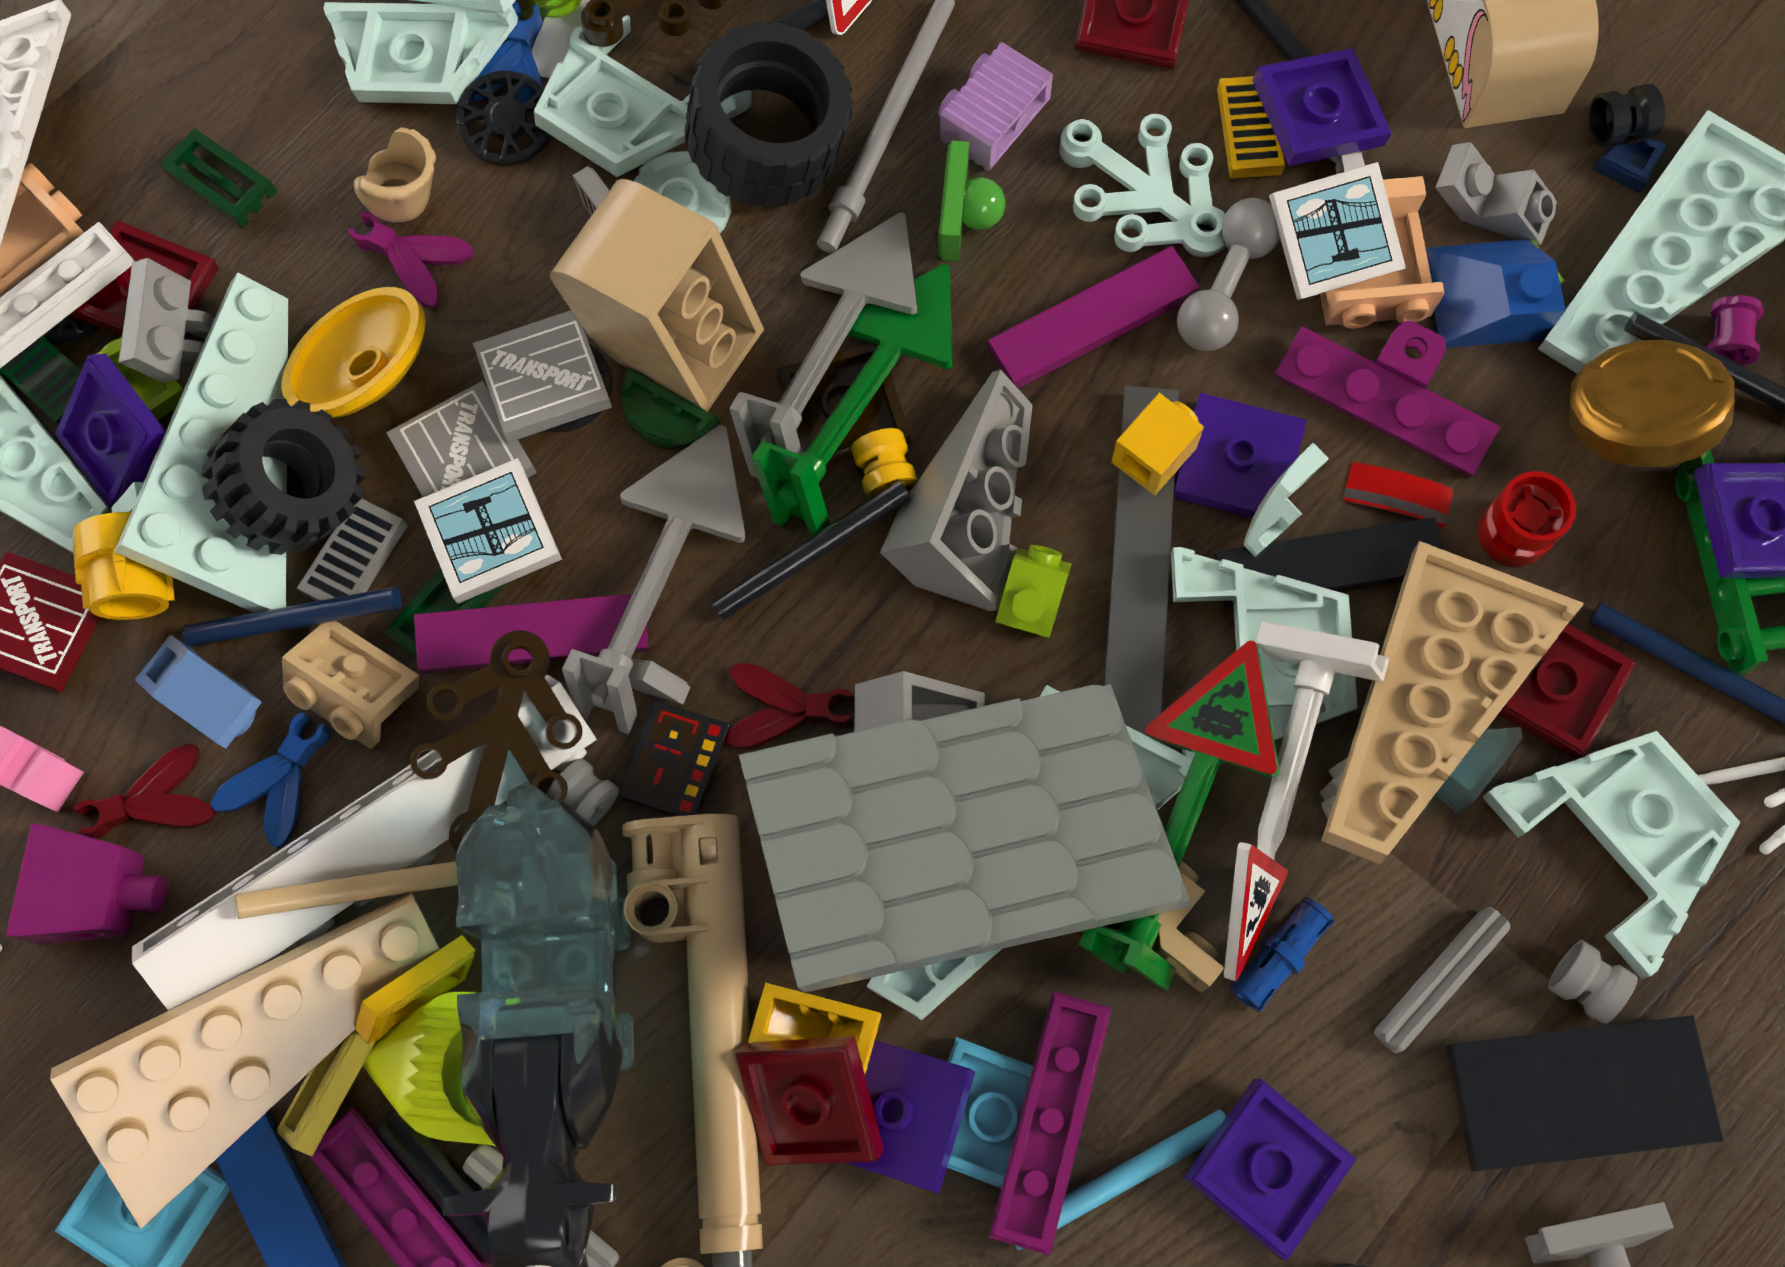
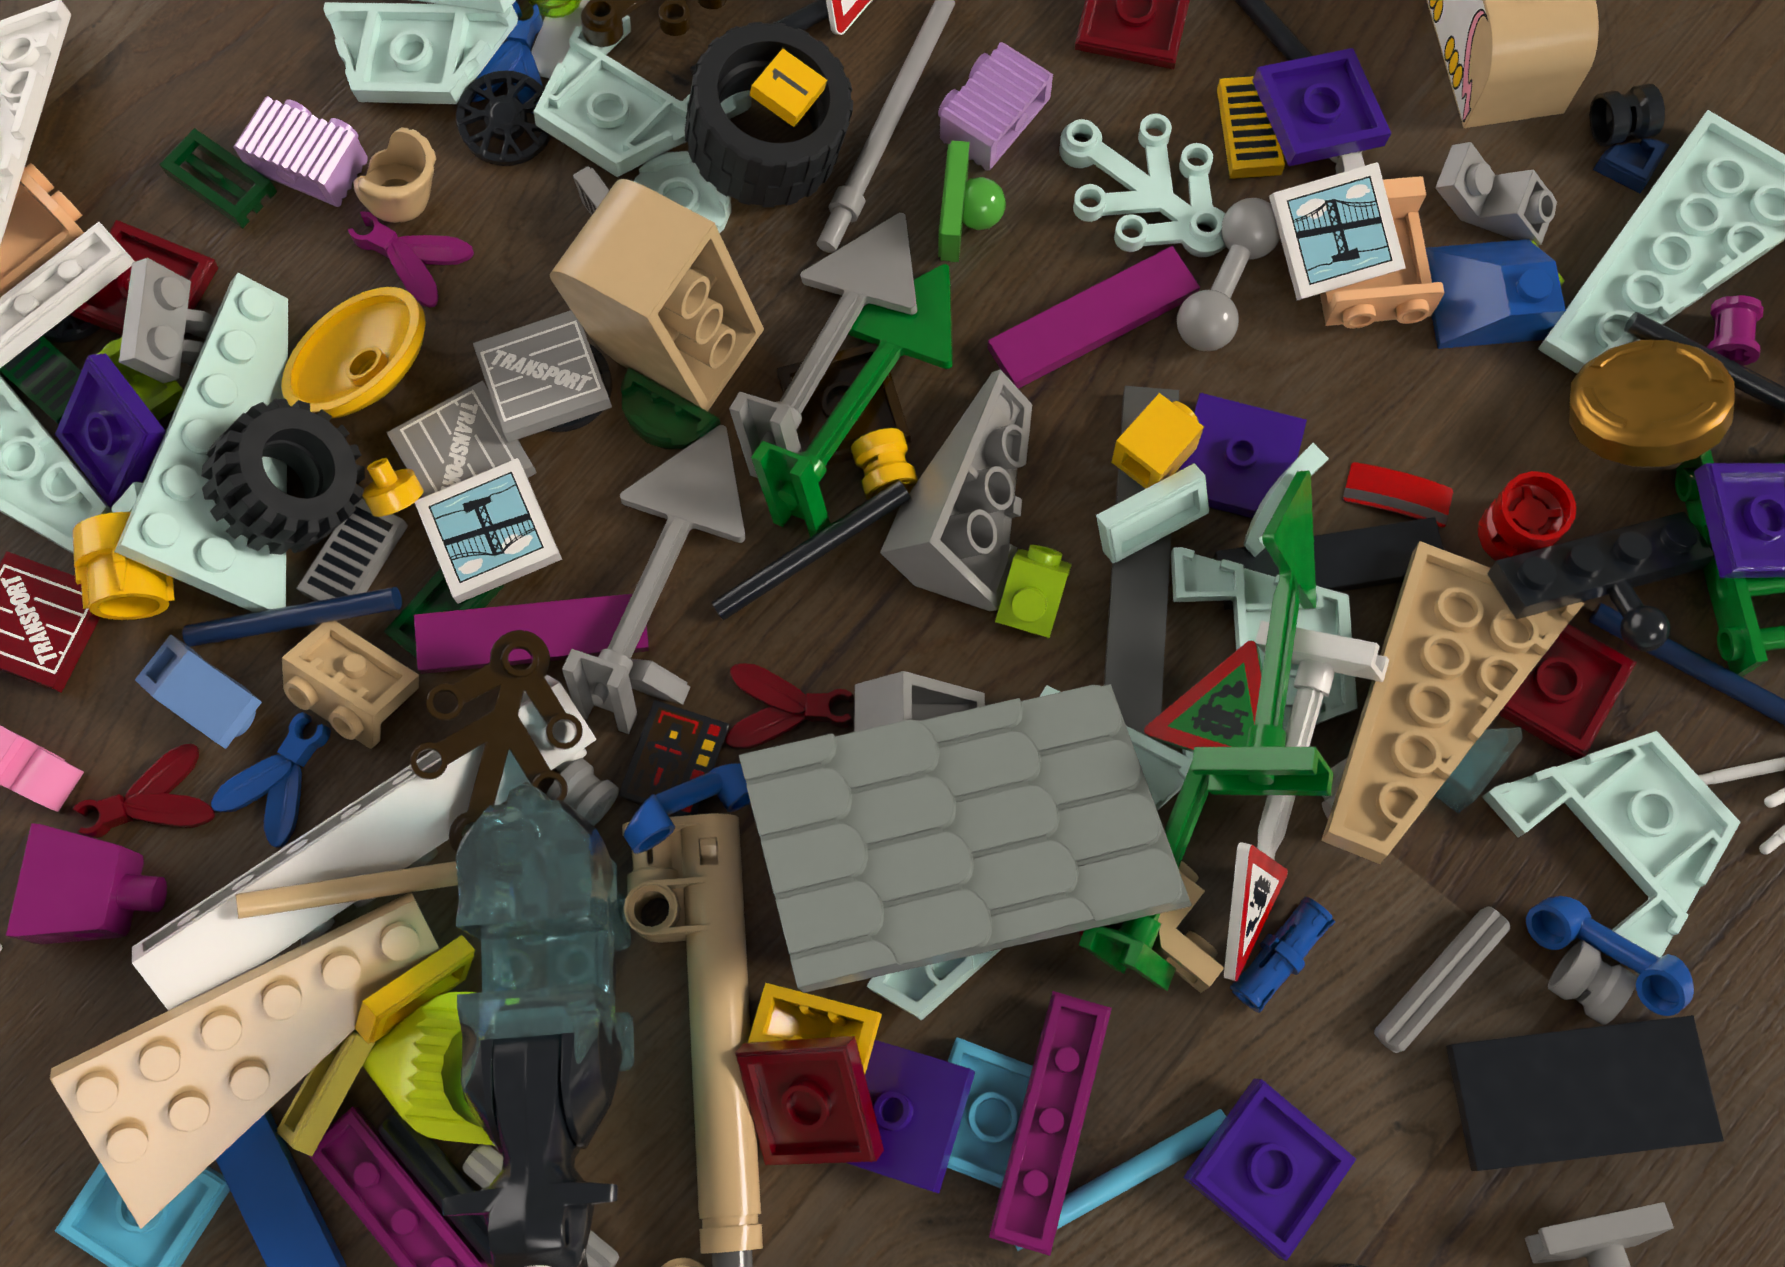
(302, 150): none -> lavender brick
(390, 488): none -> yellow tile
(651, 821): none -> blue bar
(788, 87): none -> yellow tile
(1153, 513): none -> light aqua tile
(1265, 762): none -> green piece
(1391, 393): magenta plate -> none
(1603, 566): none -> black plate
(1663, 982): none -> blue bar

